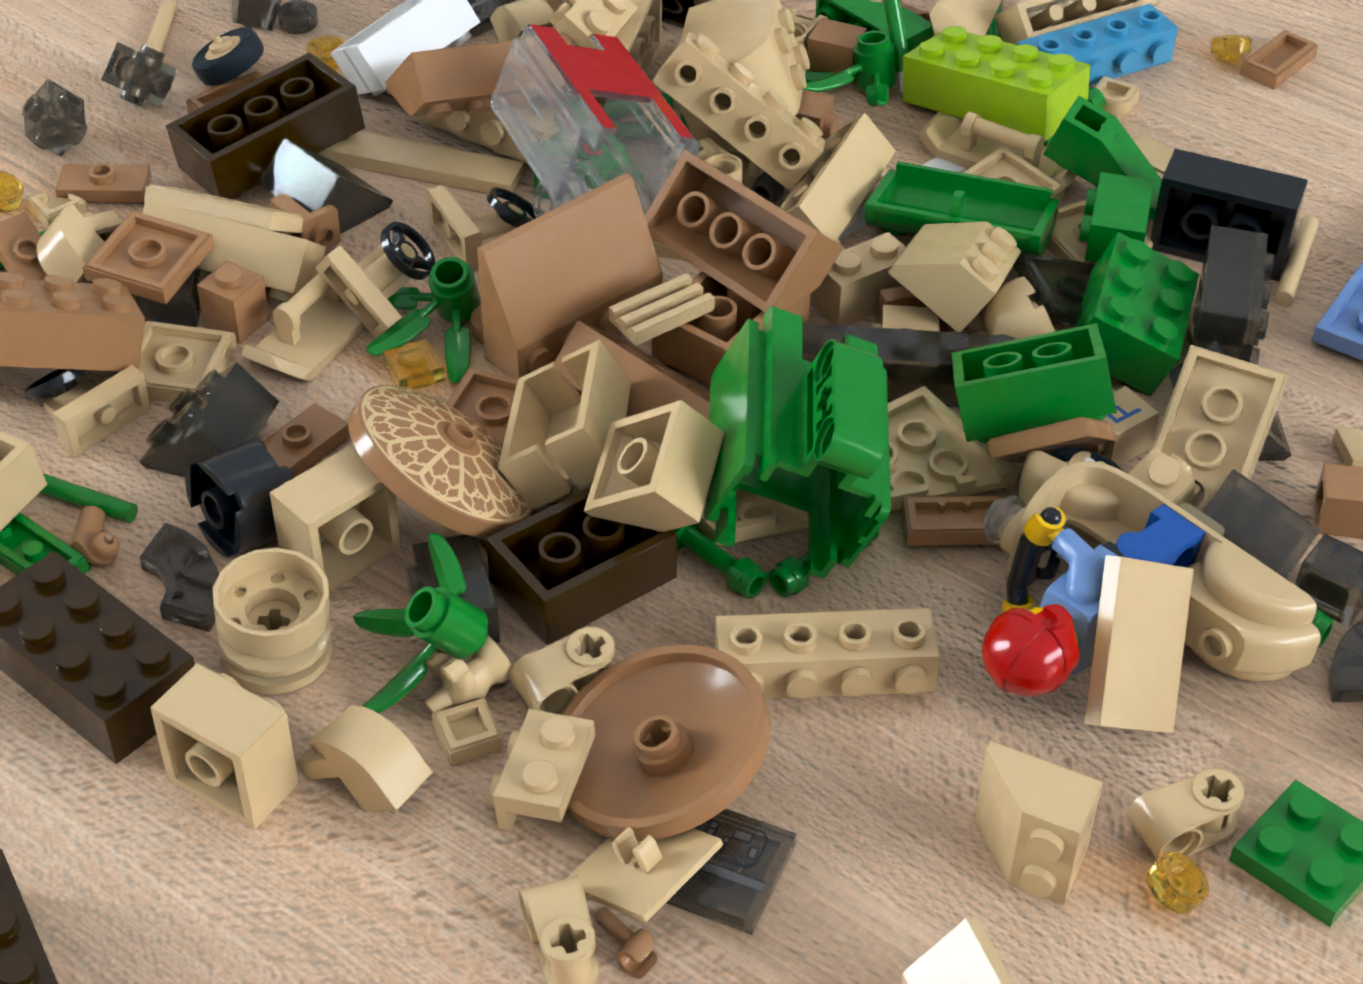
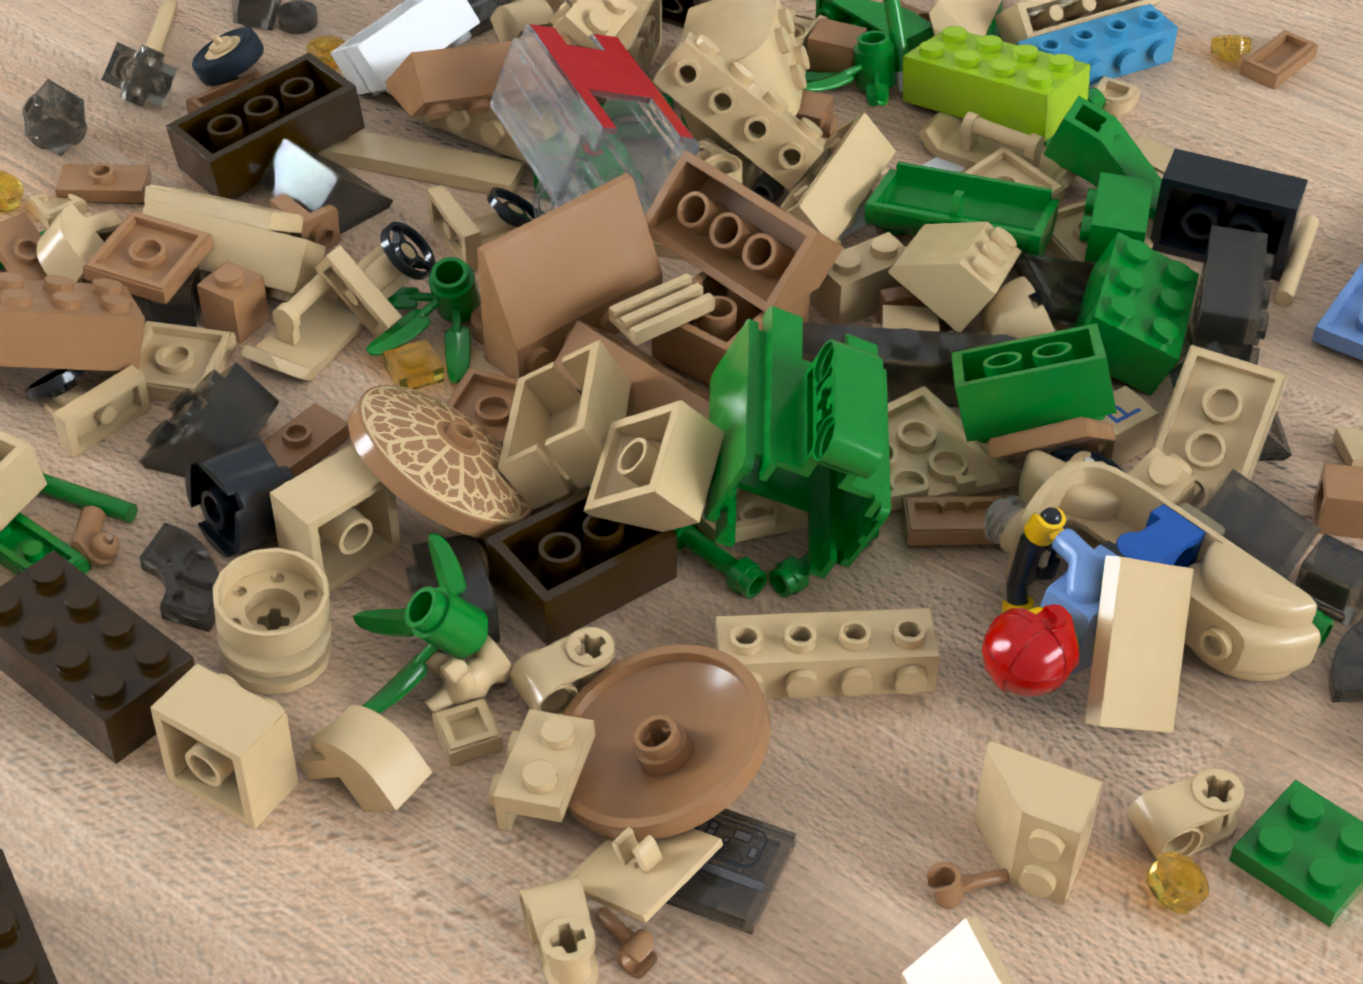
(949, 874): none -> medium nougat hand

